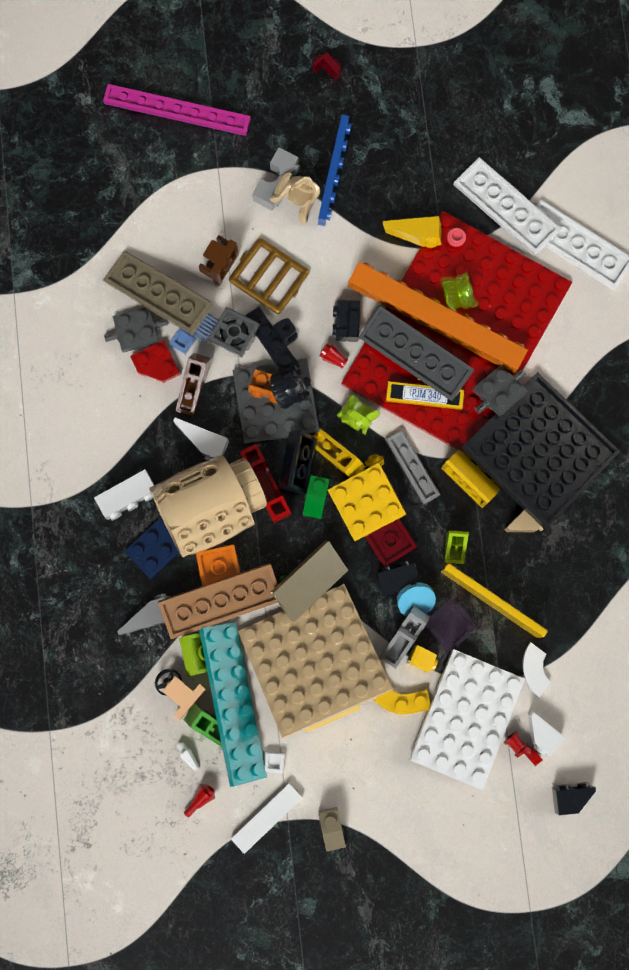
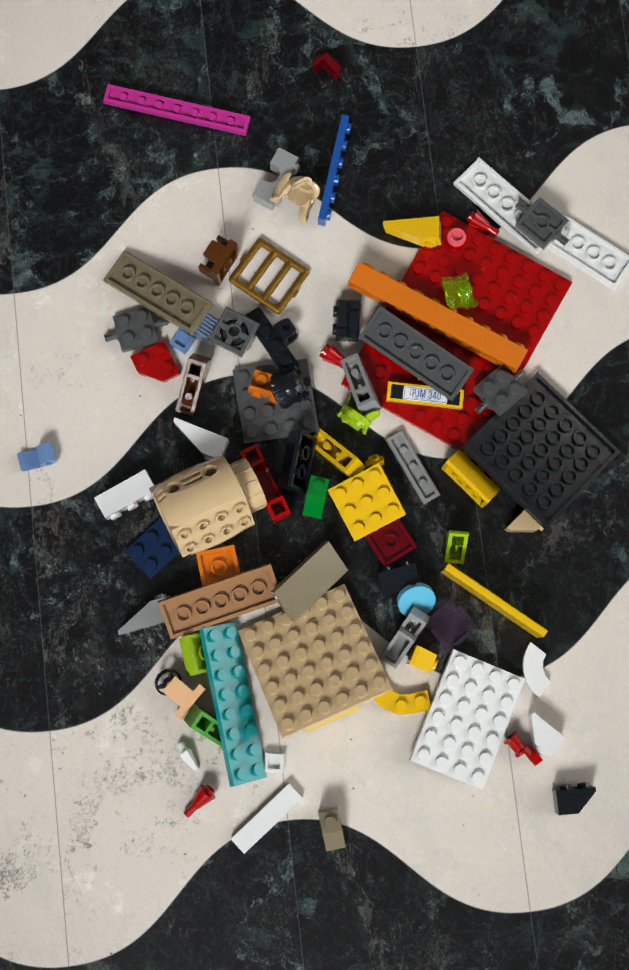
(37, 458): none -> medium blue panel
(360, 384): none -> light grey slope
(479, 222): none -> red cone
(541, 223): none -> dark grey plate

